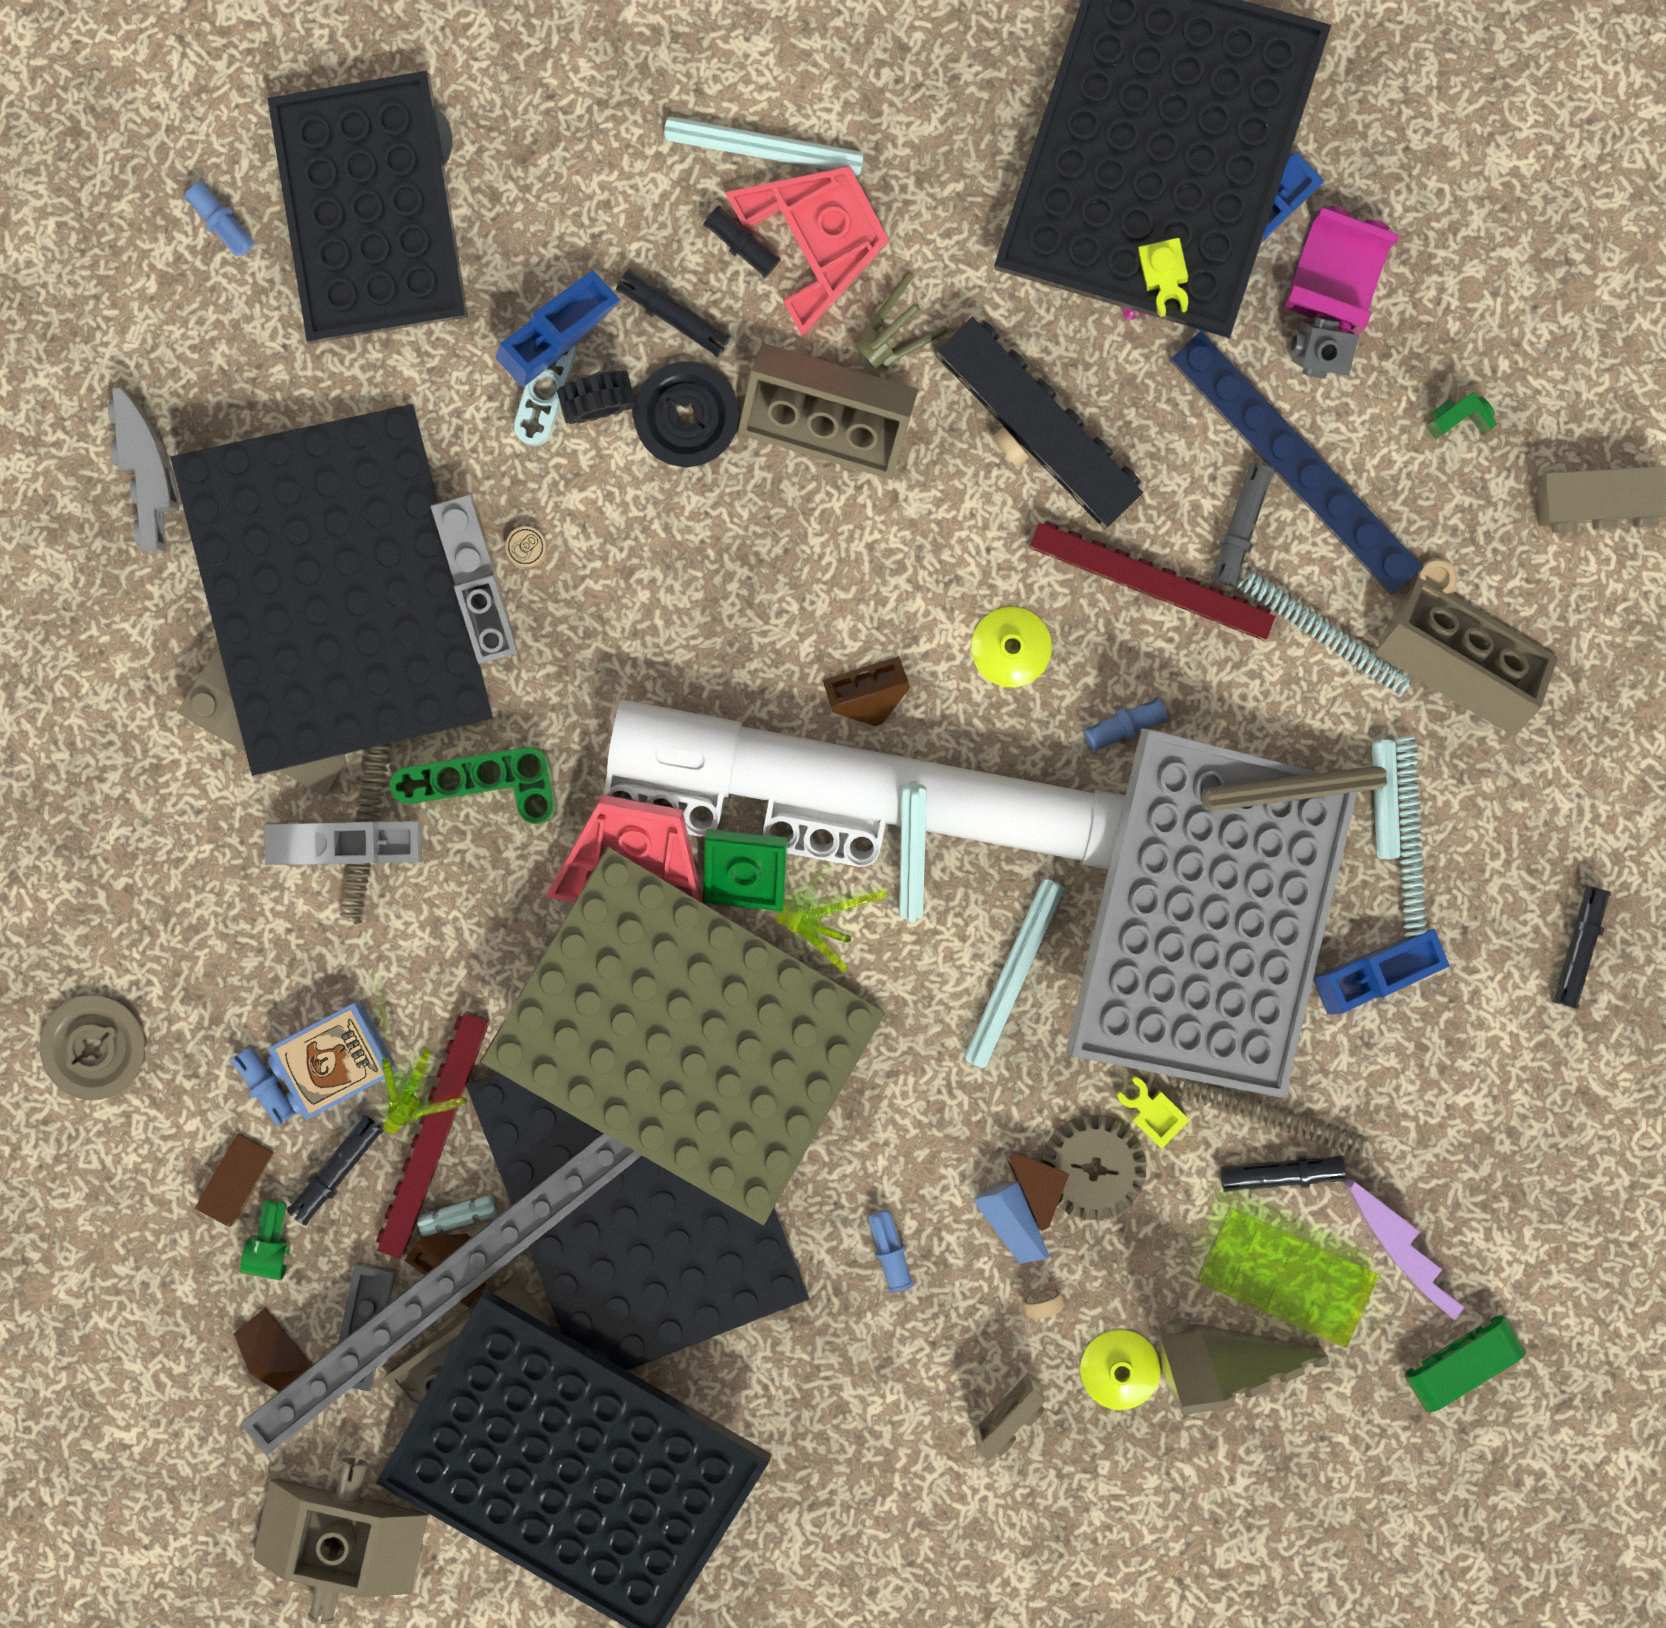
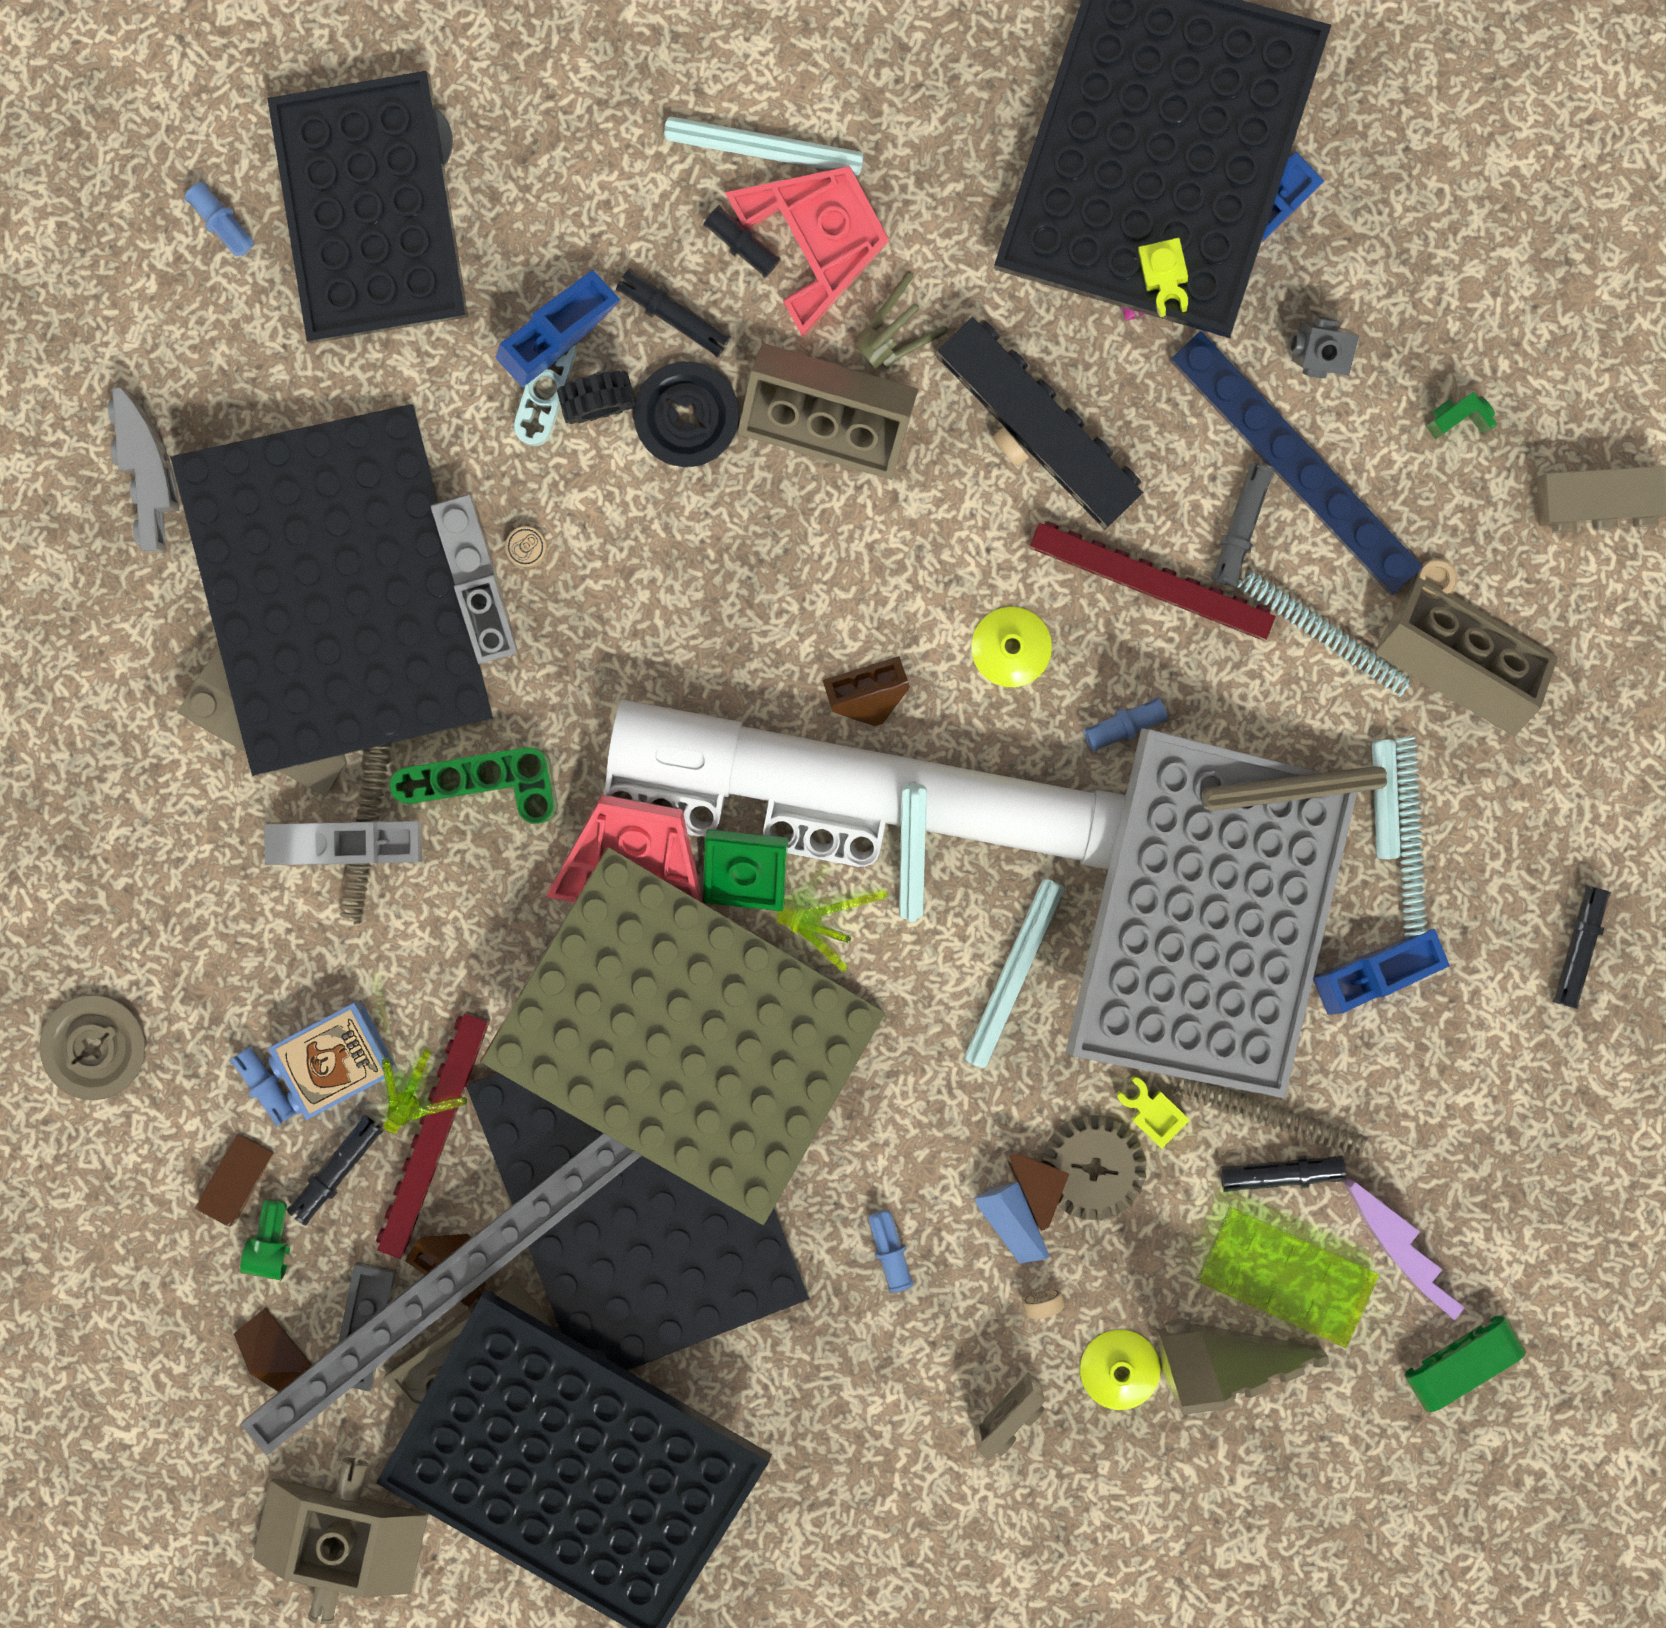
(457, 1215): light aqua axle -> none
(1340, 268): dark pink panel -> none

